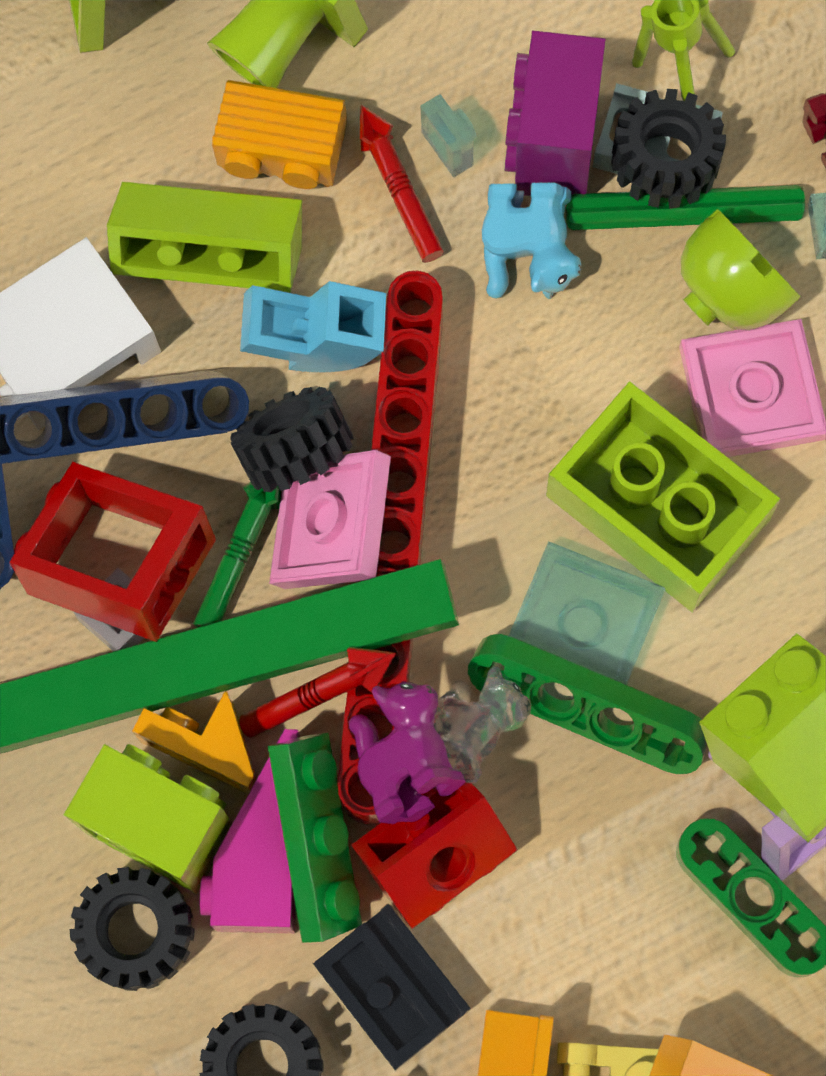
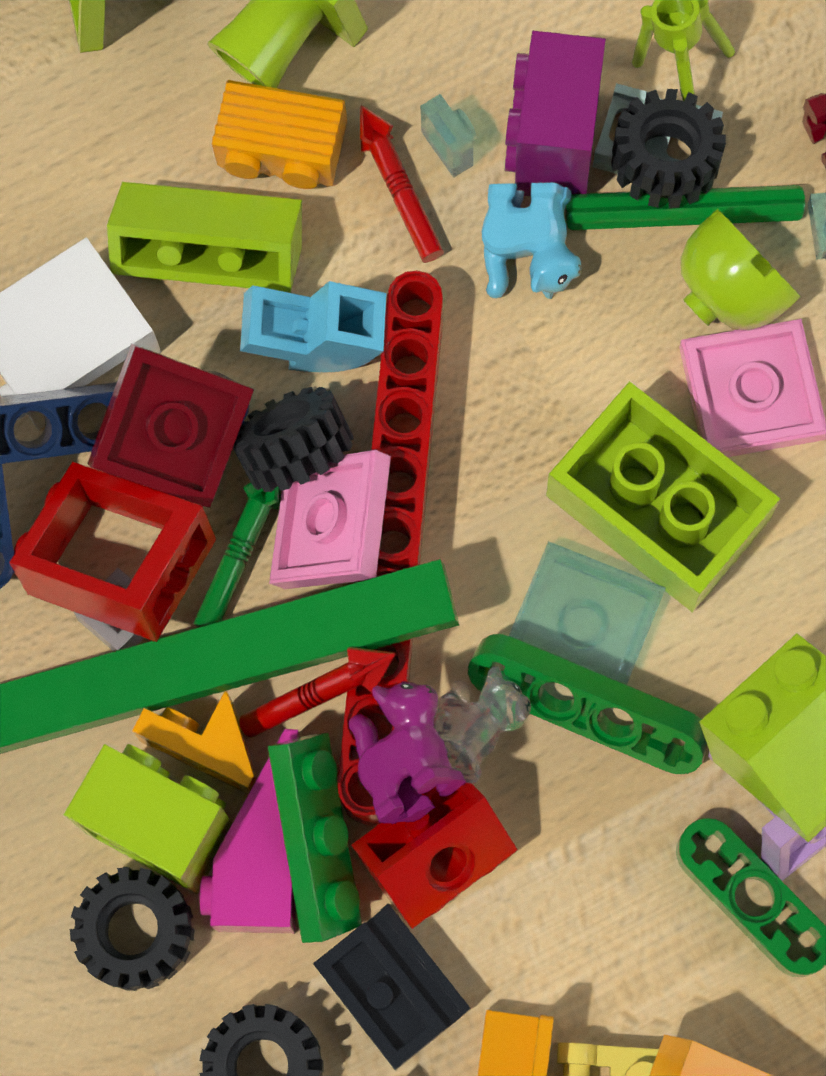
(170, 426): none -> dark red plate

